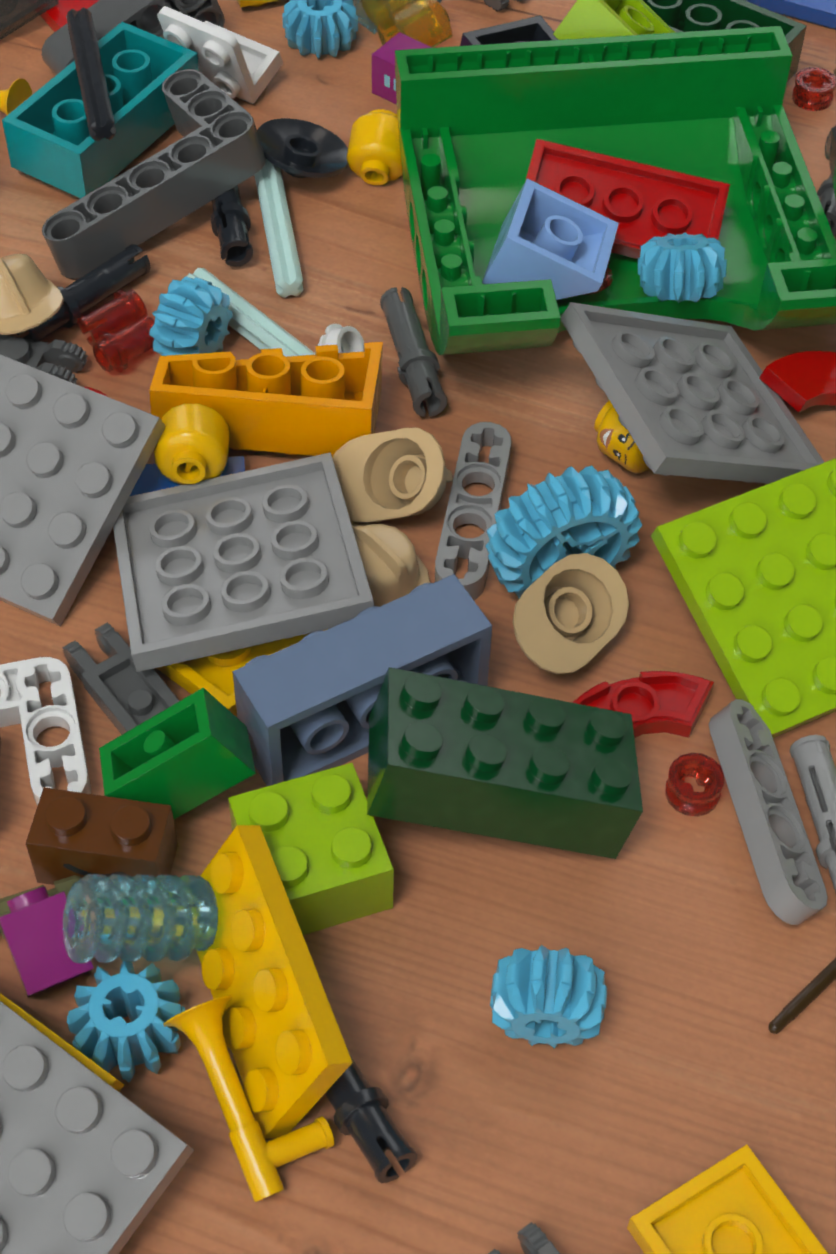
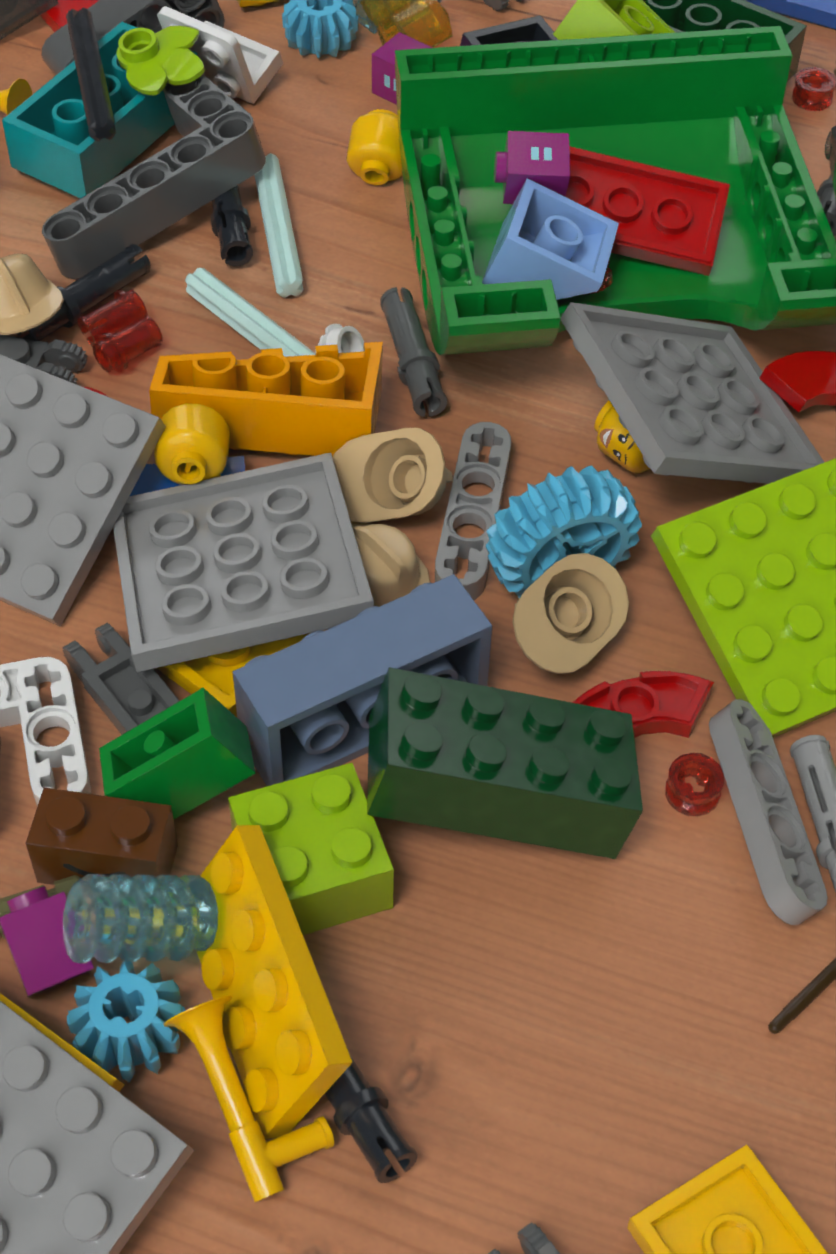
(159, 58): none -> lime plate
(191, 318): medium azure gear -> none
(303, 148): black dish -> none
(533, 156): none -> magenta brick
(548, 996): medium azure gear -> none
(682, 267): medium azure gear -> none

